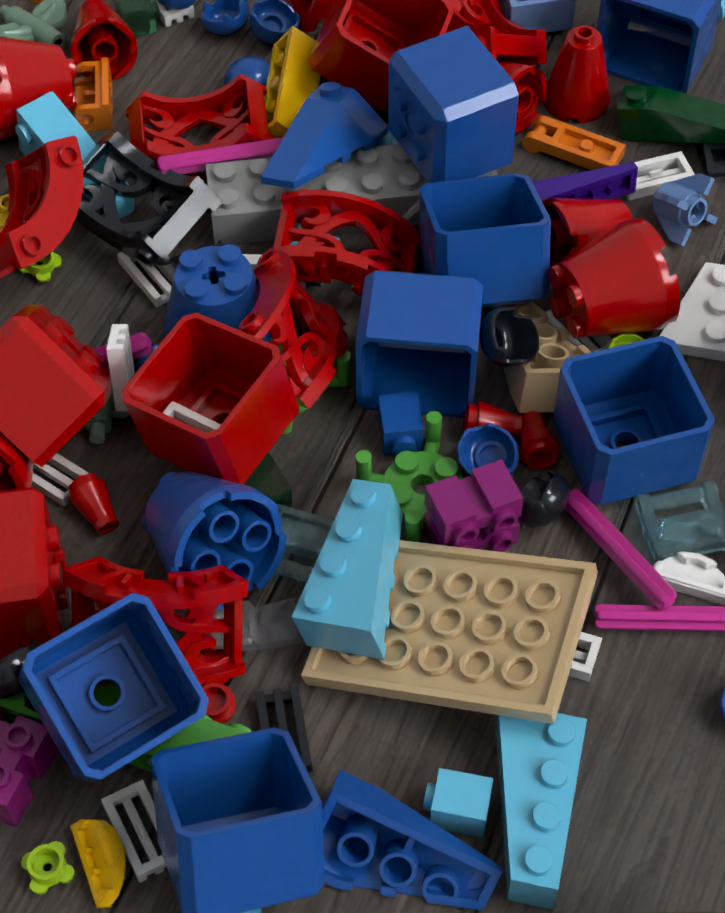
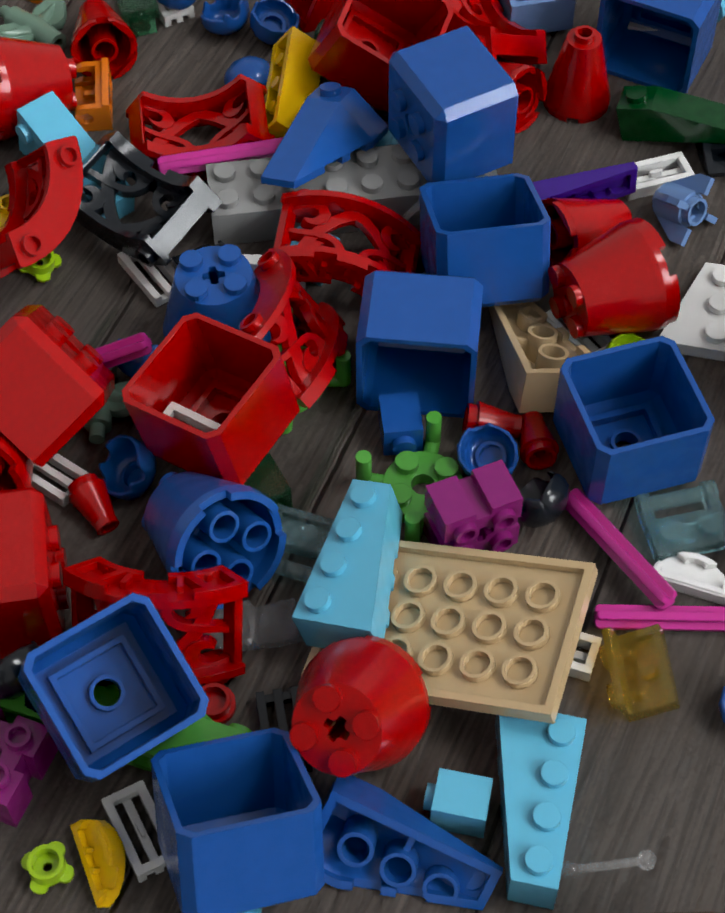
(120, 362): white tile -> none
(128, 467): none -> blue hair
(372, 689): none -> red cone
(509, 338): black hair -> none
(572, 144): orange plate -> none
(639, 672): none -> clear yellow bracket
(645, 860): none -> clear hinge

